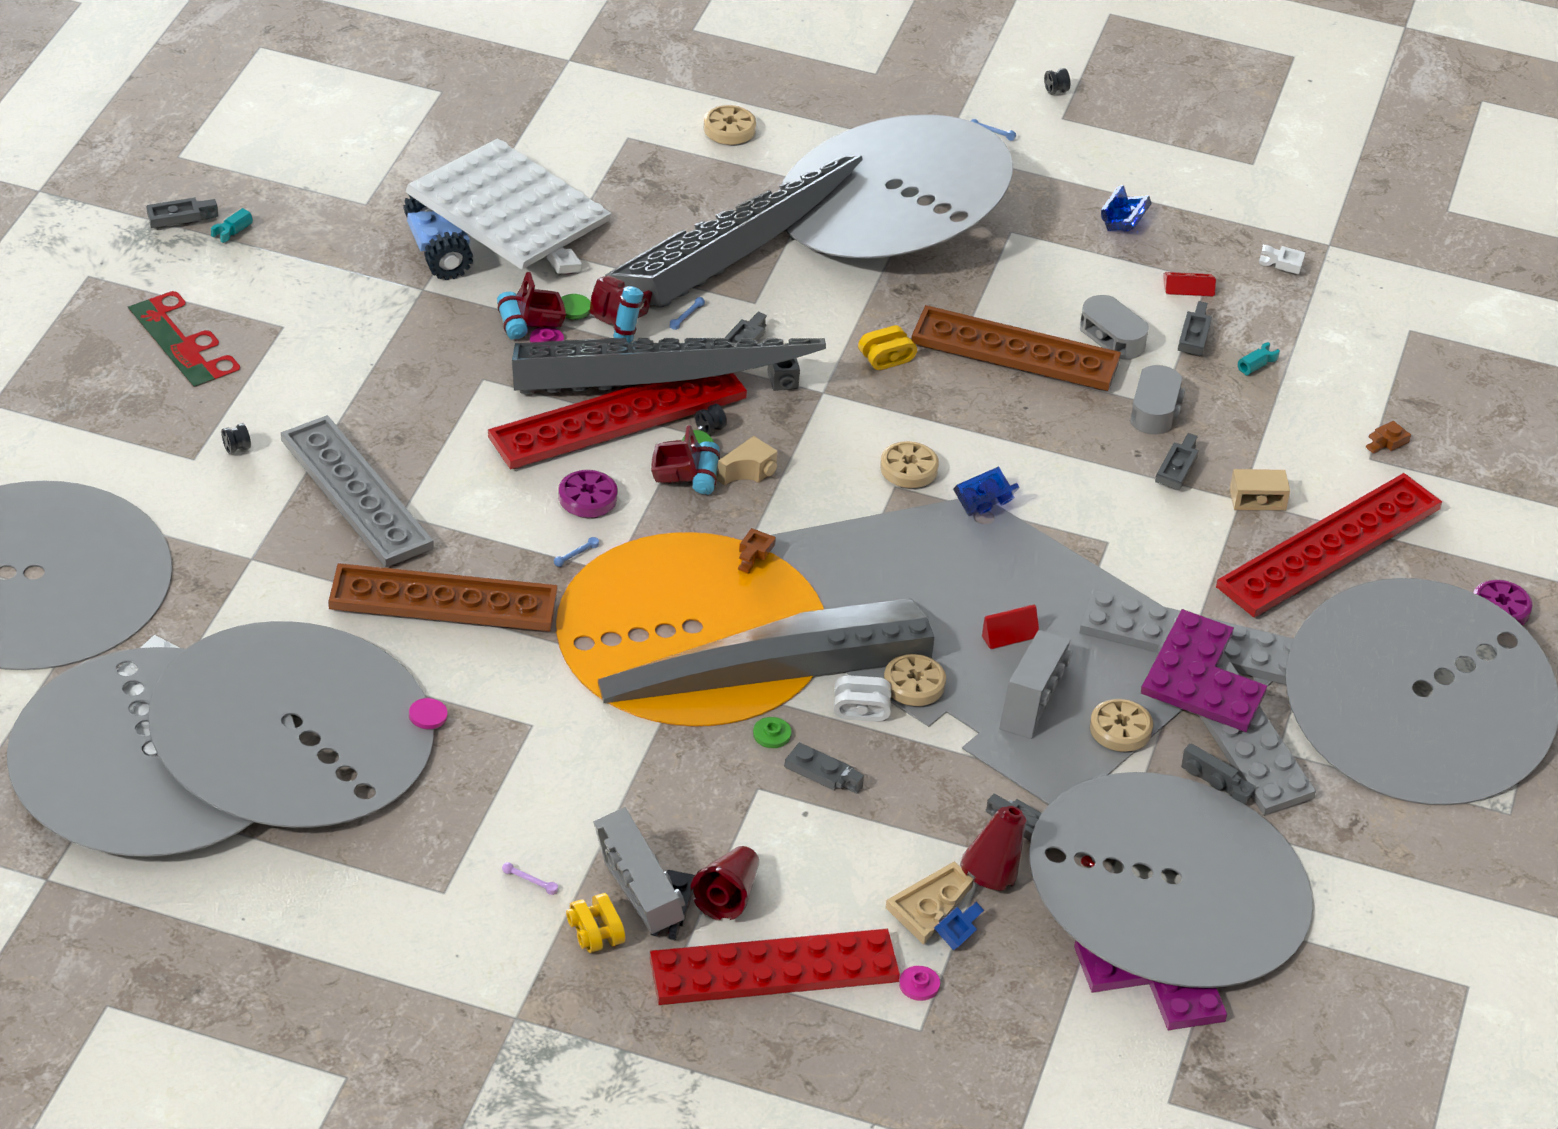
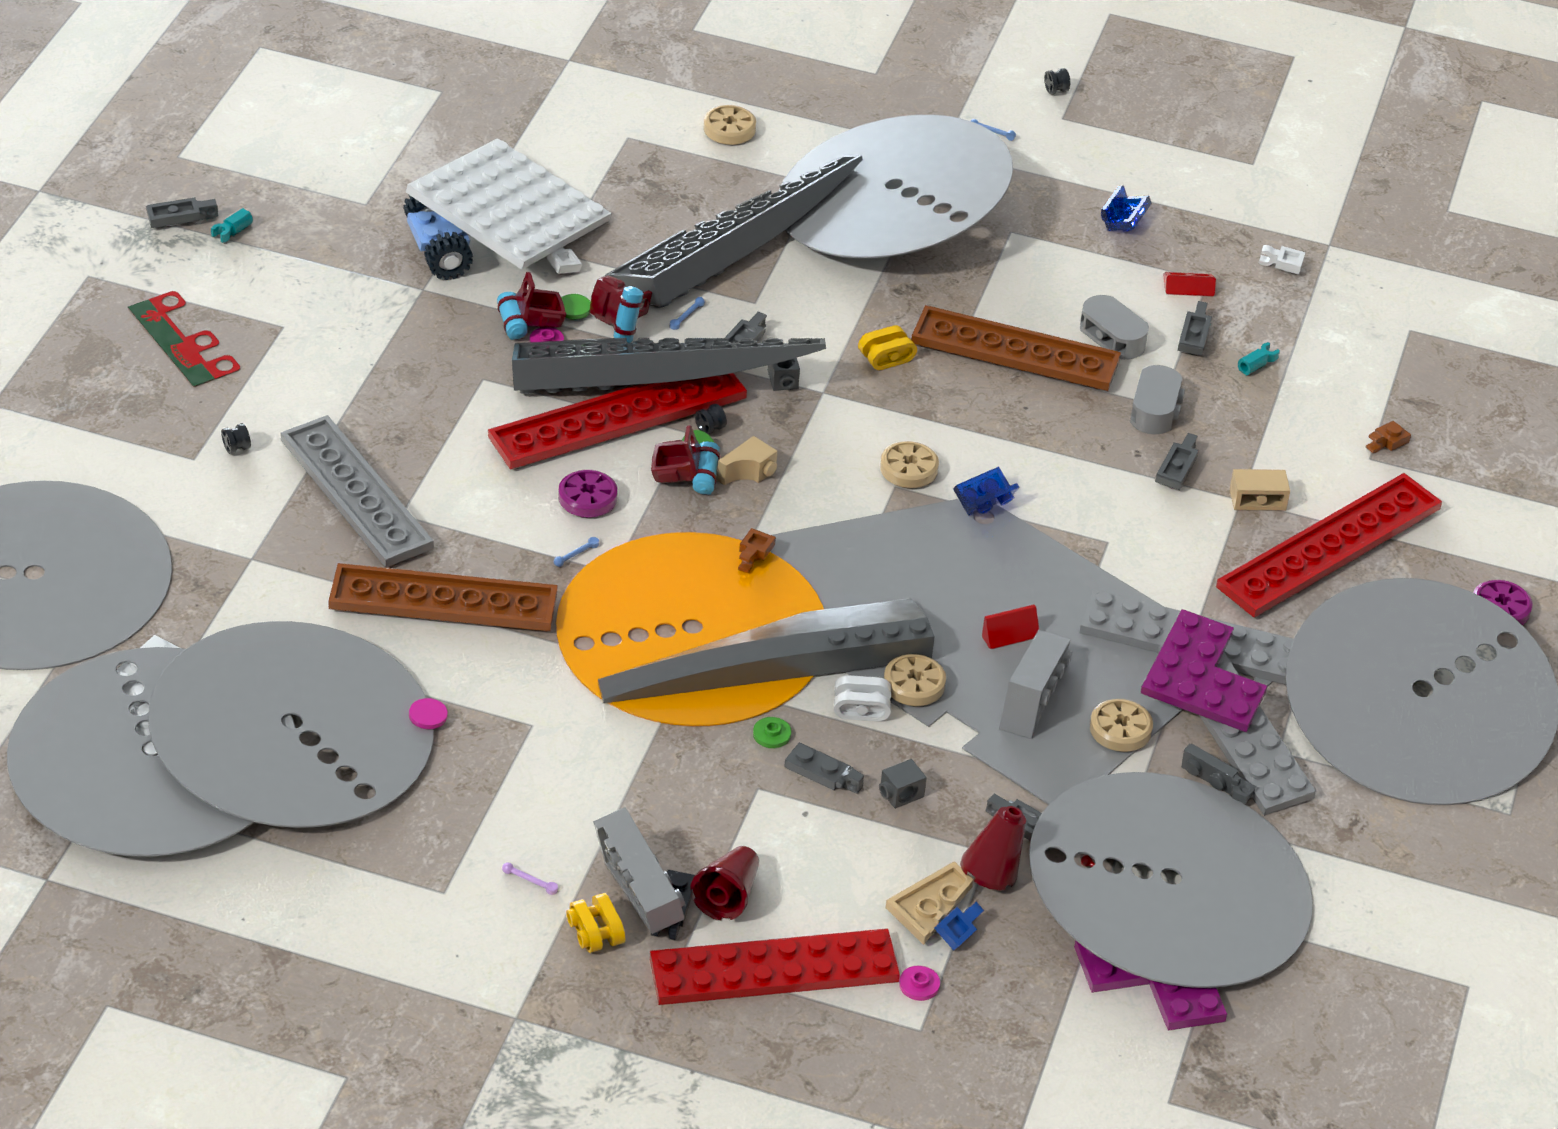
(902, 783): none -> dark grey brick

